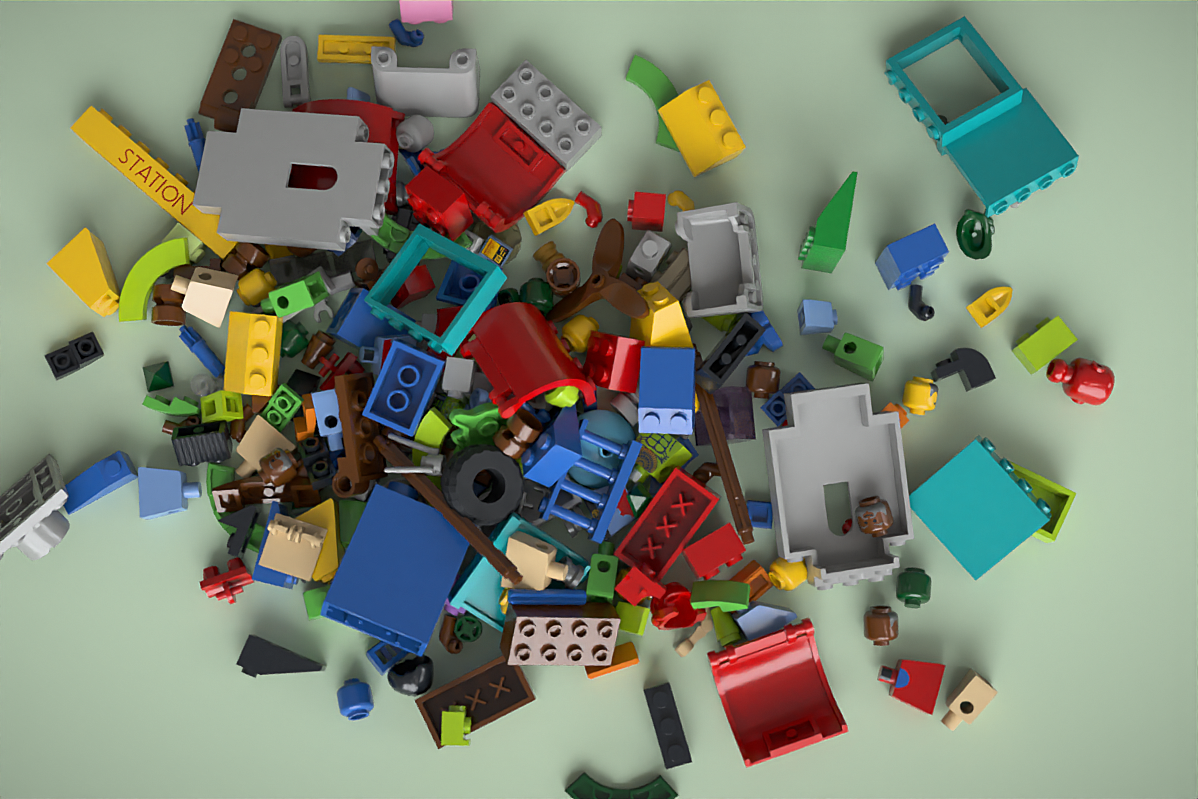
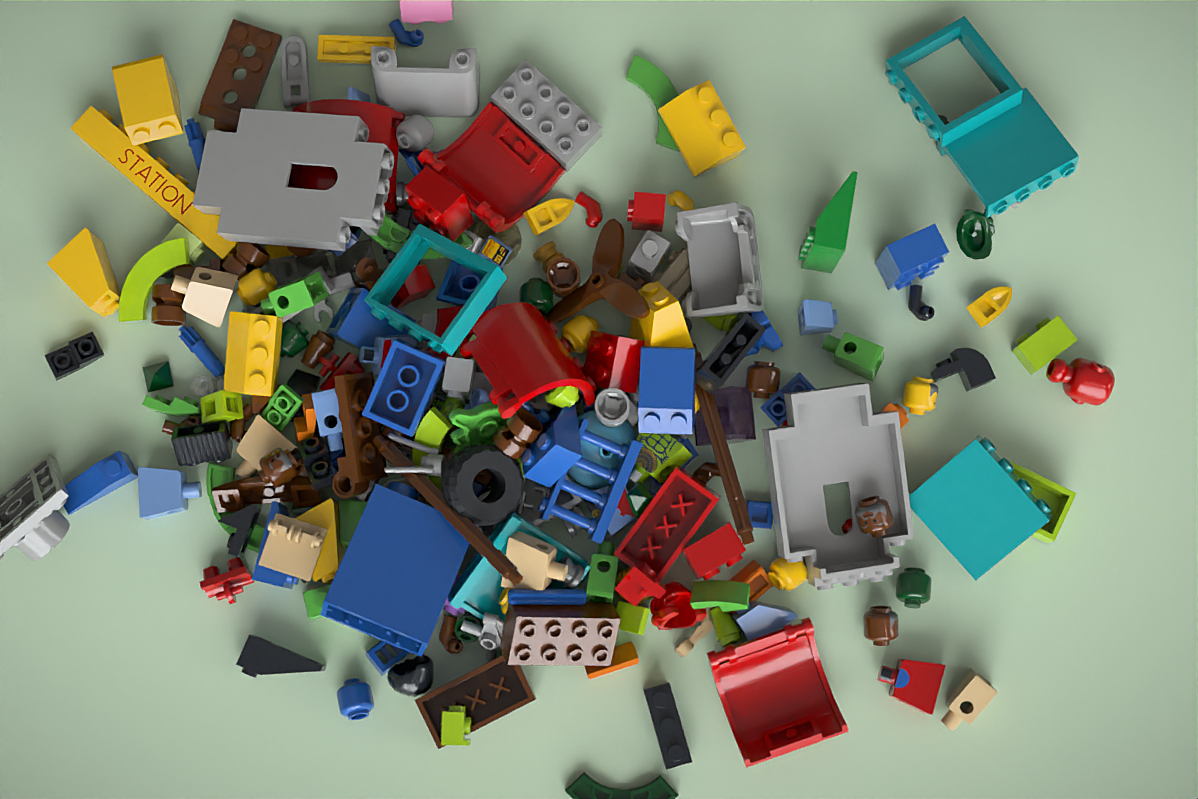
(148, 99): none -> yellow slope
(488, 635): none -> light grey piece
(506, 293): dark green hinge -> none
(612, 407): none -> light grey wheel

